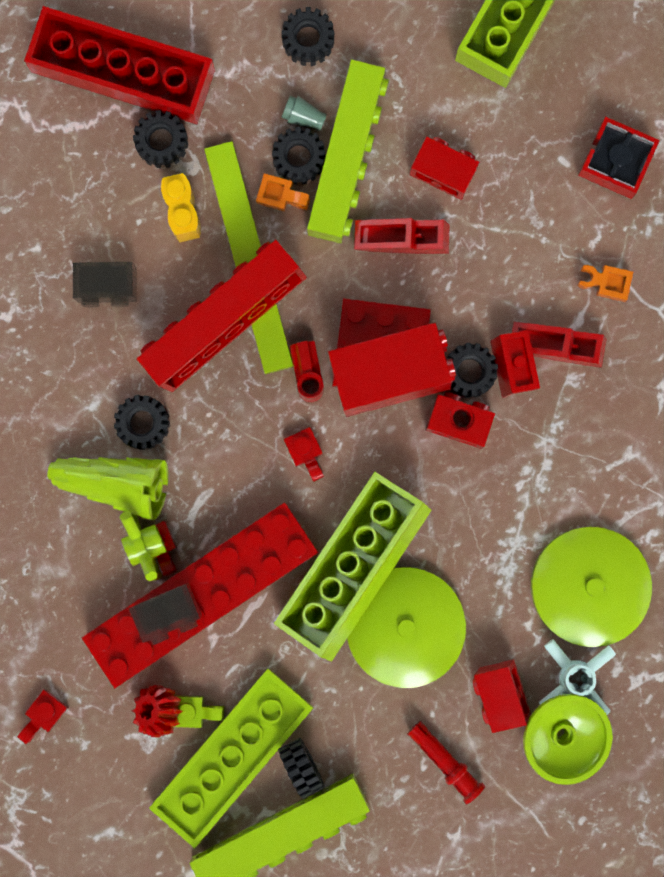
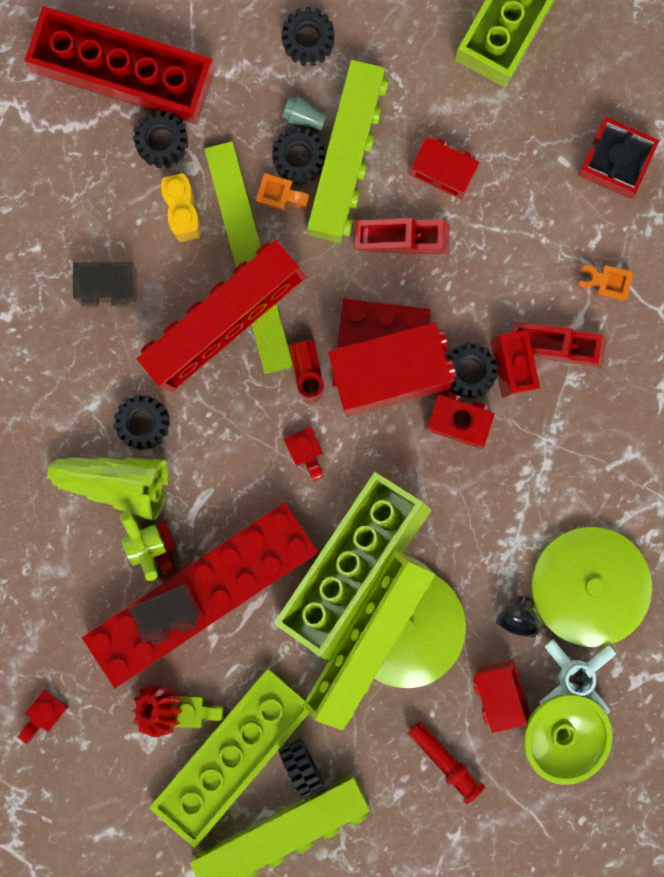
(368, 640): none -> lime brick
(520, 618): none -> black piece

